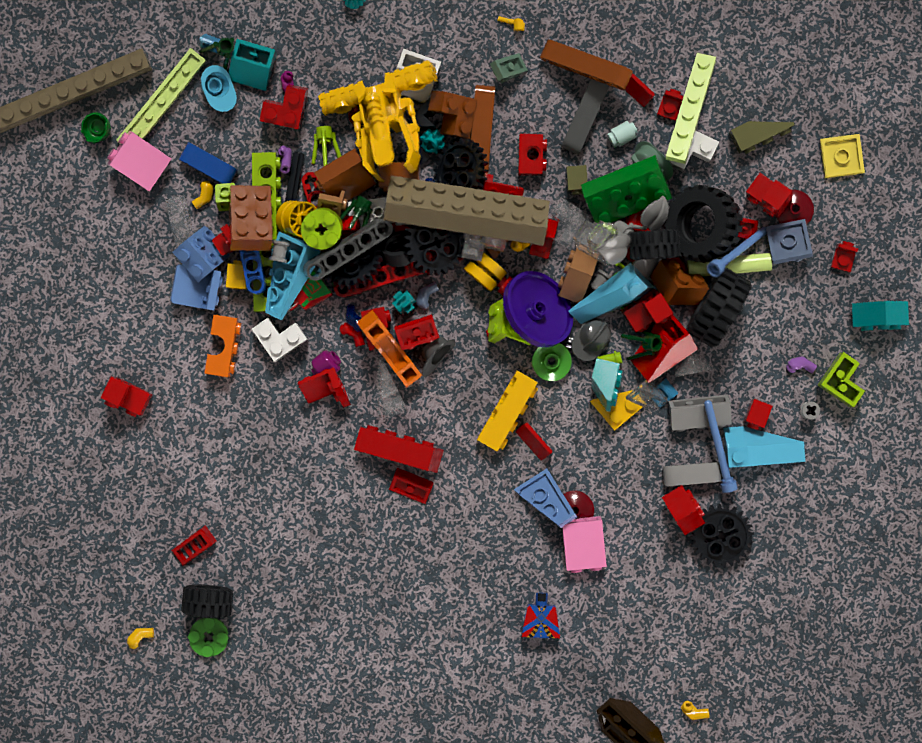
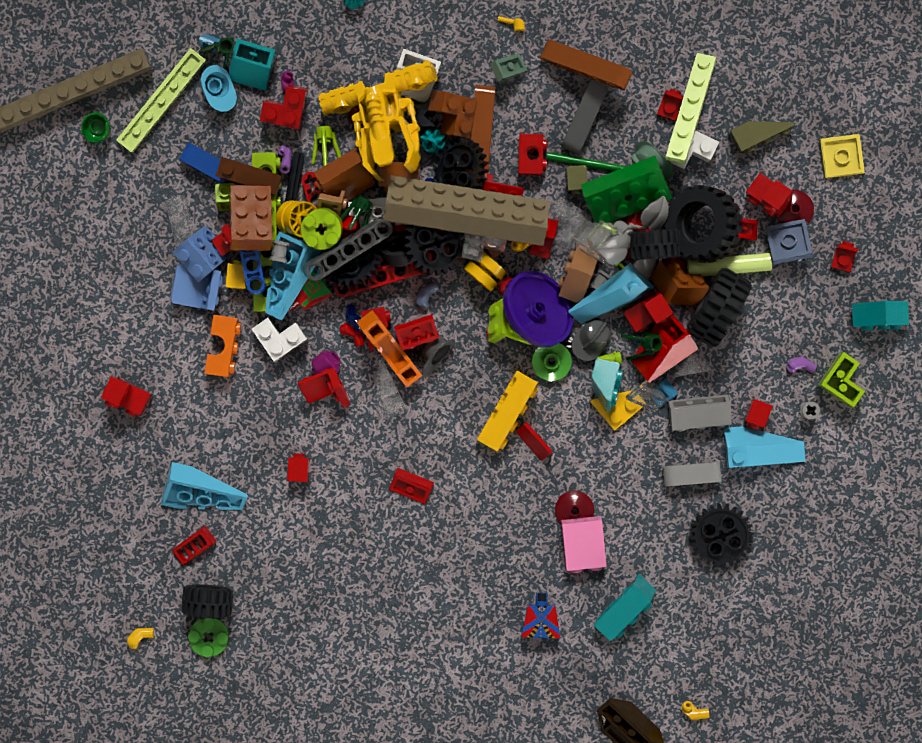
(138, 160): bright pink brick -> none
(193, 487): none -> medium azure wedge
(205, 195): yellow arm -> none
(247, 175): none -> reddish brown slope
(298, 468): none -> red brick
(398, 449): red wedge -> none
(404, 302): teal gear -> none
(547, 497): medium blue wing -> none
(581, 161): none -> green bar
(622, 134): light aqua brick -> none
(625, 608): none -> teal wedge
(639, 91): red slope -> none
(684, 509): red brick -> none
(717, 266): medium blue piece -> none
(728, 484): medium blue piece -> none

